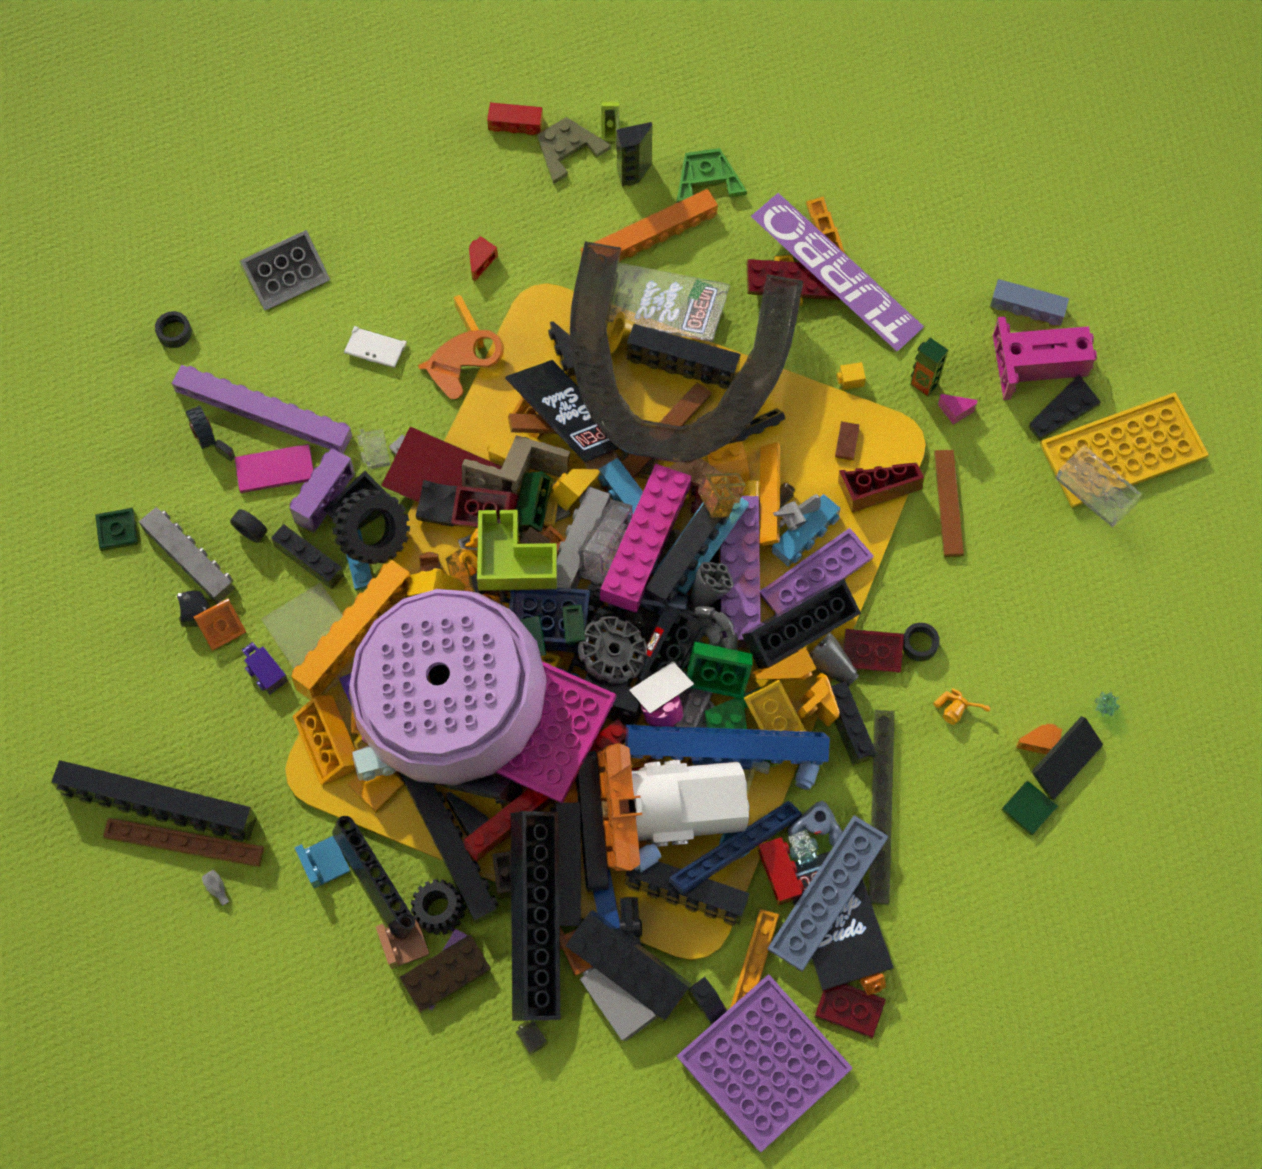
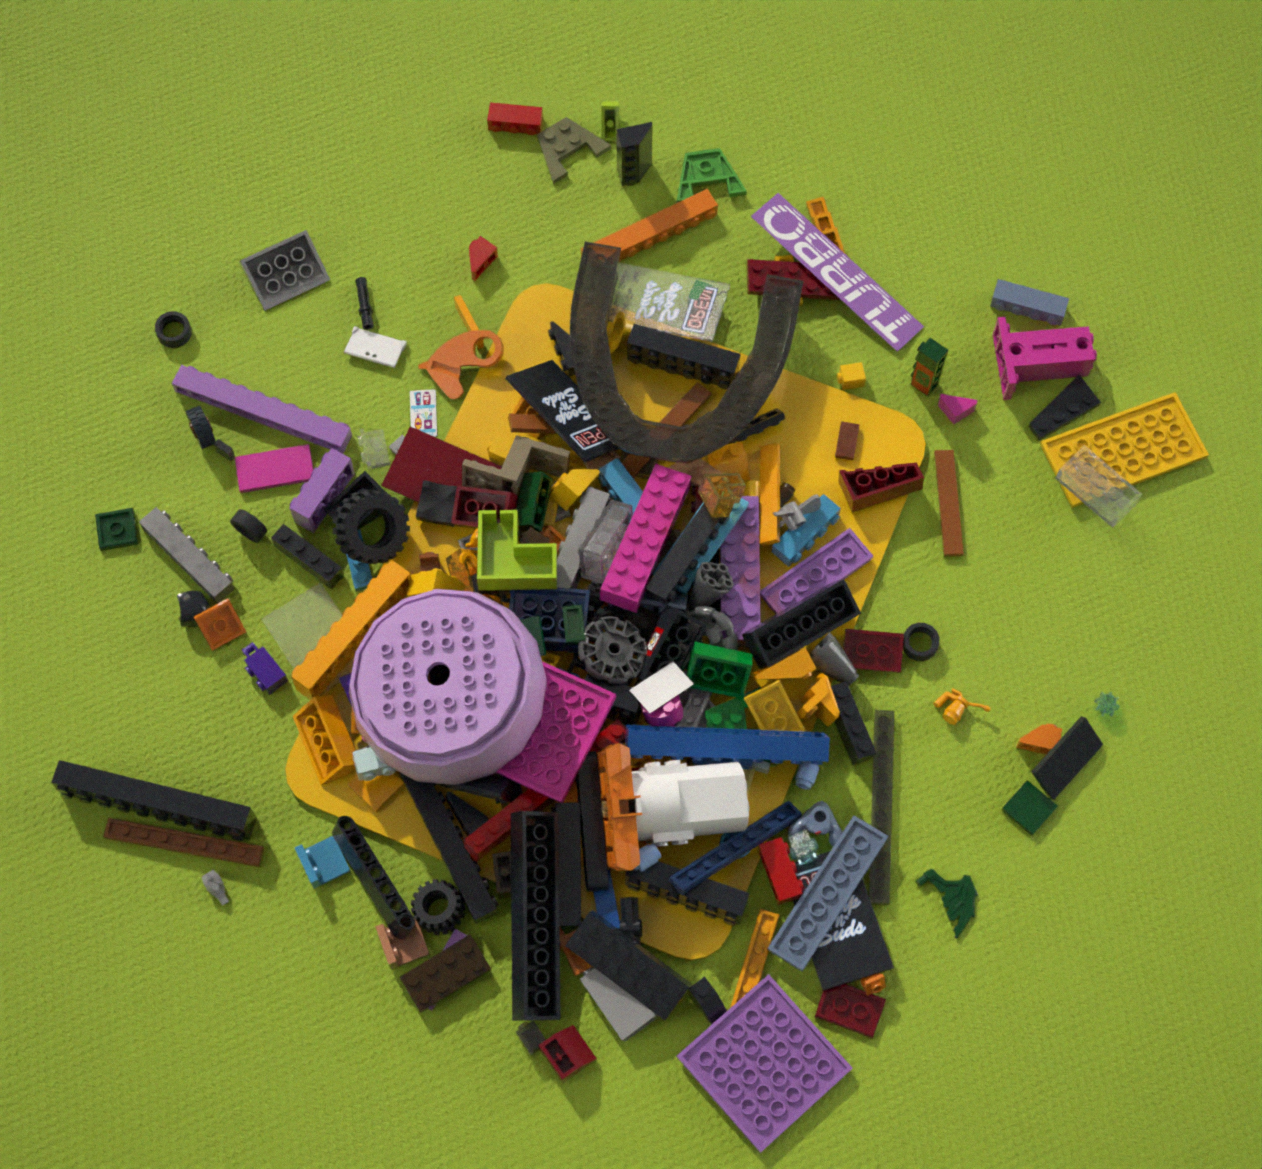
(365, 309): none -> black pin
(423, 411): none -> sticker
(567, 1053): none -> dark red slope
(958, 897): none -> dark green animal

